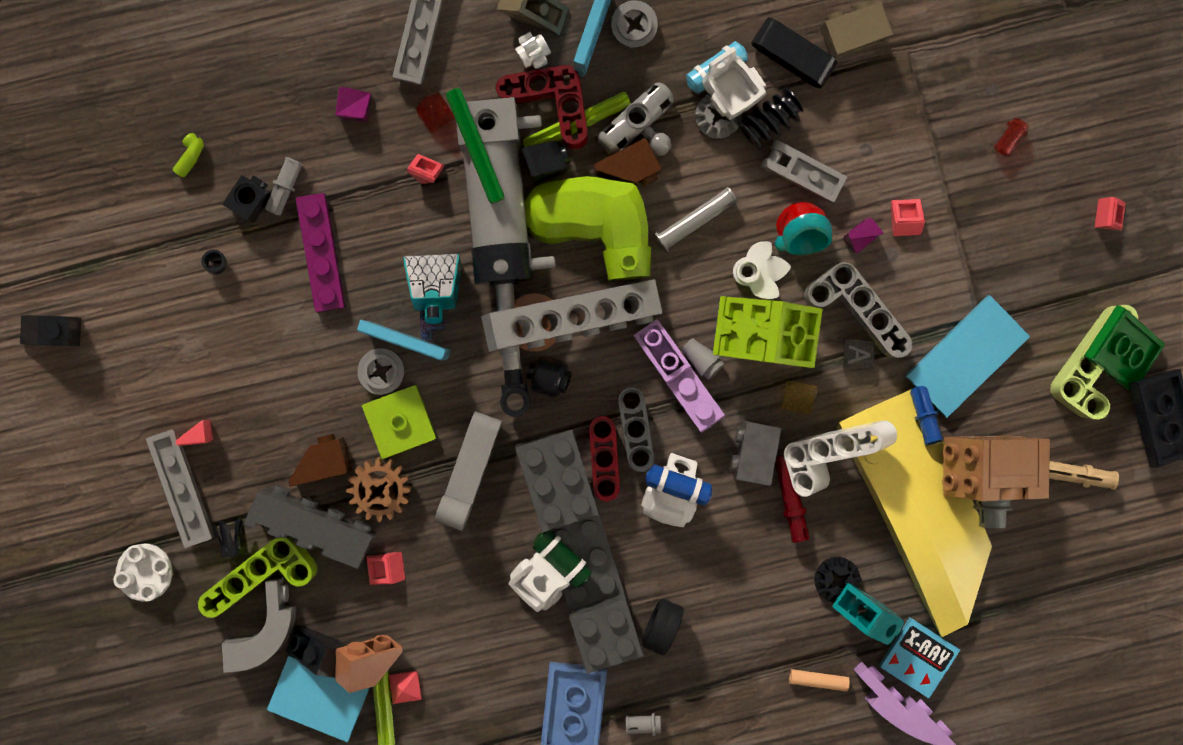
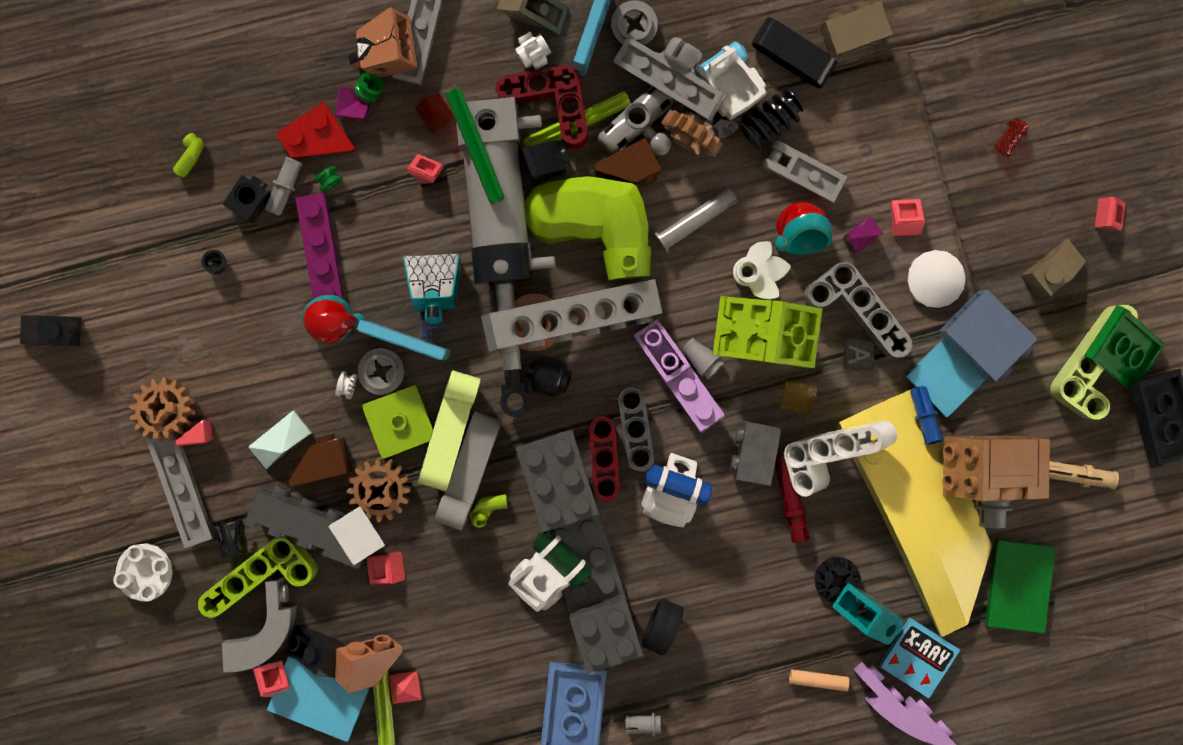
(161, 408): none -> medium nougat gear
(271, 679): none -> coral slope
(280, 439): none -> light aqua slope
(315, 134): none -> red wing
(328, 179): none -> green bush
(329, 319): none -> red piece
(345, 385): none -> white bush
(356, 535): none -> white sticker
(366, 94): none -> green bush
(385, 45): none -> nougat torso
(448, 430): none -> yellowish green beam
(484, 508): none -> lime arm
(672, 73): none -> light grey plate
(692, 133): none -> medium nougat gear
(936, 279): none -> white dish
(988, 336): none -> sand blue brick
(1020, 586): none -> green tile
(1054, 269): none -> dark tan slope

